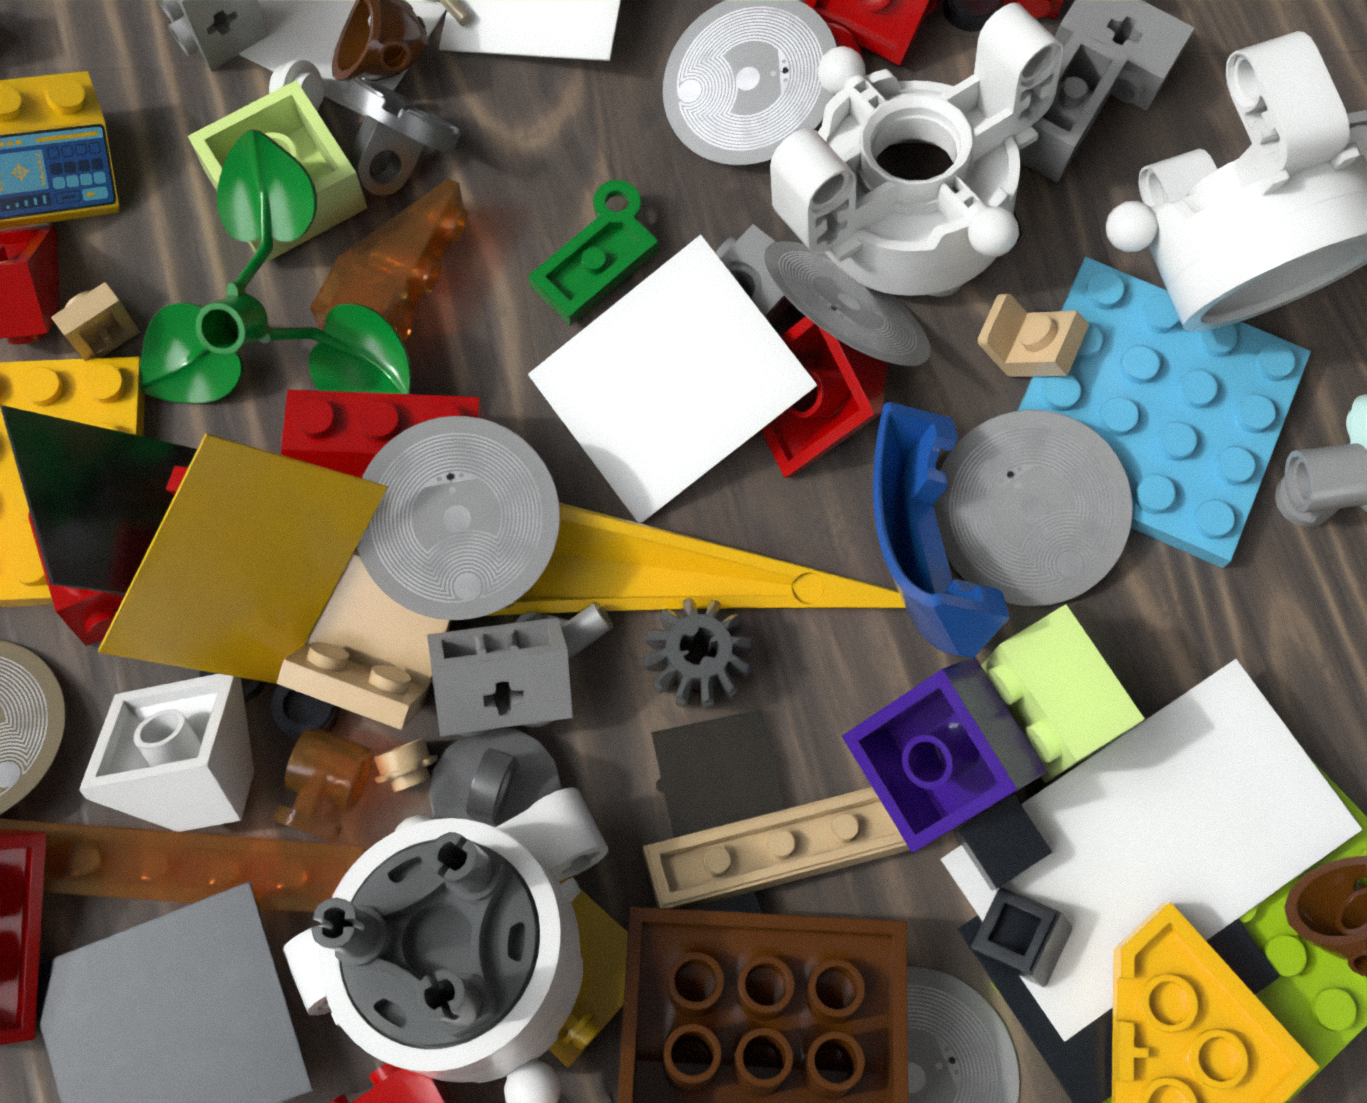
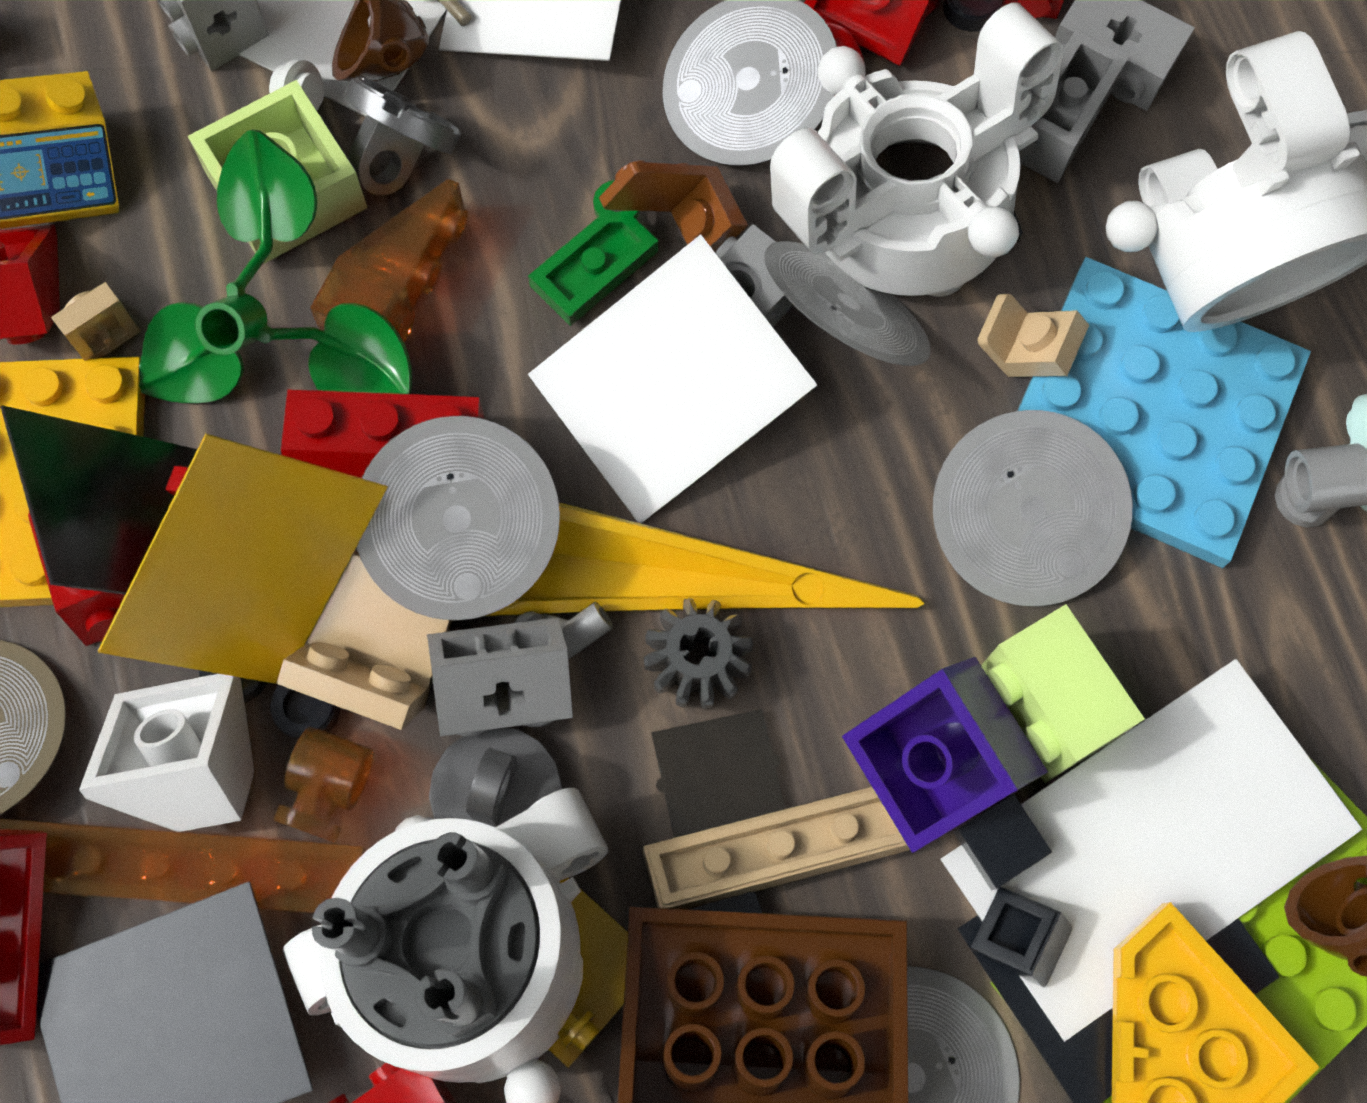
(405, 765): tan plate -> none
(691, 193): none -> dark orange bracket
(842, 403): red slope -> none
(906, 485): blue windscreen -> none

